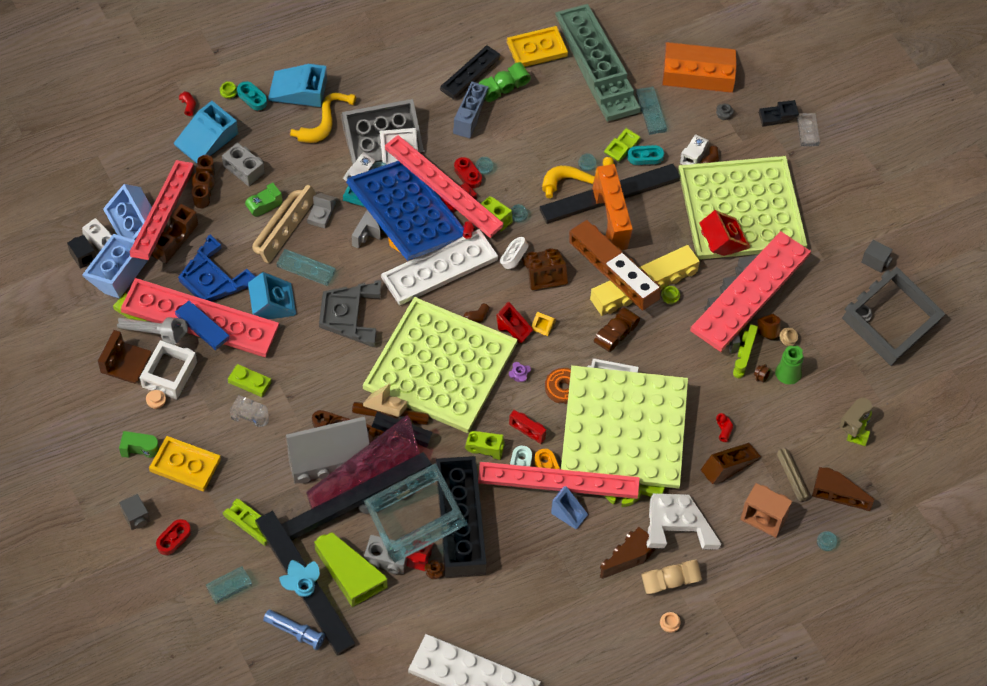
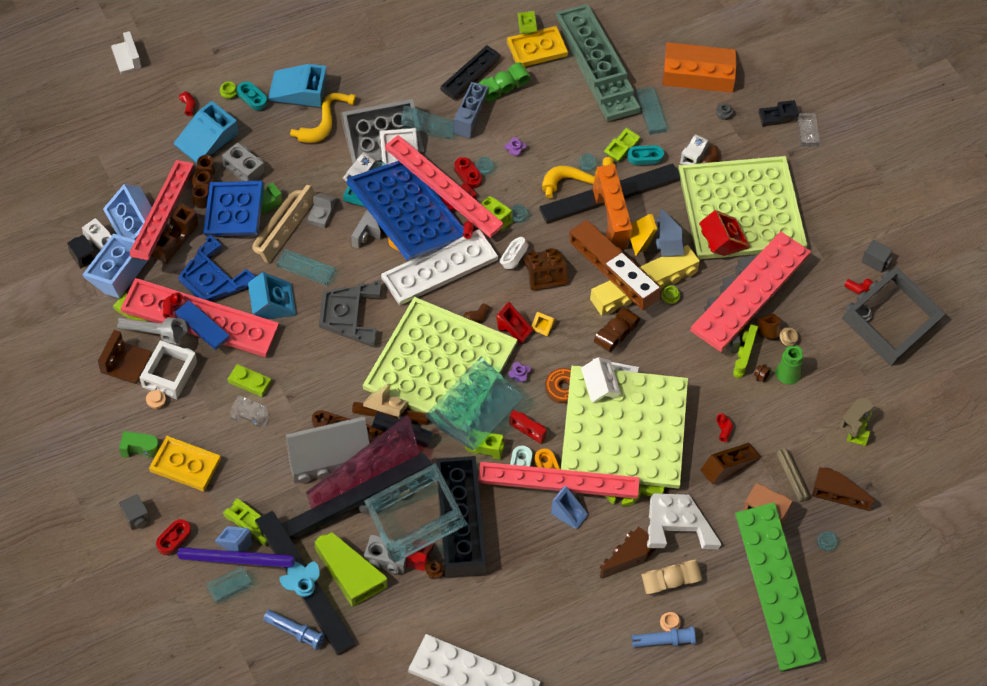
(126, 54): none -> white panel
(170, 303): none -> red arm
(234, 208): none -> blue plate
(235, 539): none -> medium blue slope
(236, 557): none -> dark purple axle
(427, 122): none -> clear light blue tile
(474, 404): none -> clear light blue slope
(515, 151): none -> medium lavender plate
(527, 22): none -> lime plate
(600, 379): none -> white panel
(642, 233): none -> yellow slope
(669, 236): none -> sand blue slope
(674, 636): none -> medium blue pin
(777, 587): none -> bright green plate
(858, 288): none -> red arm

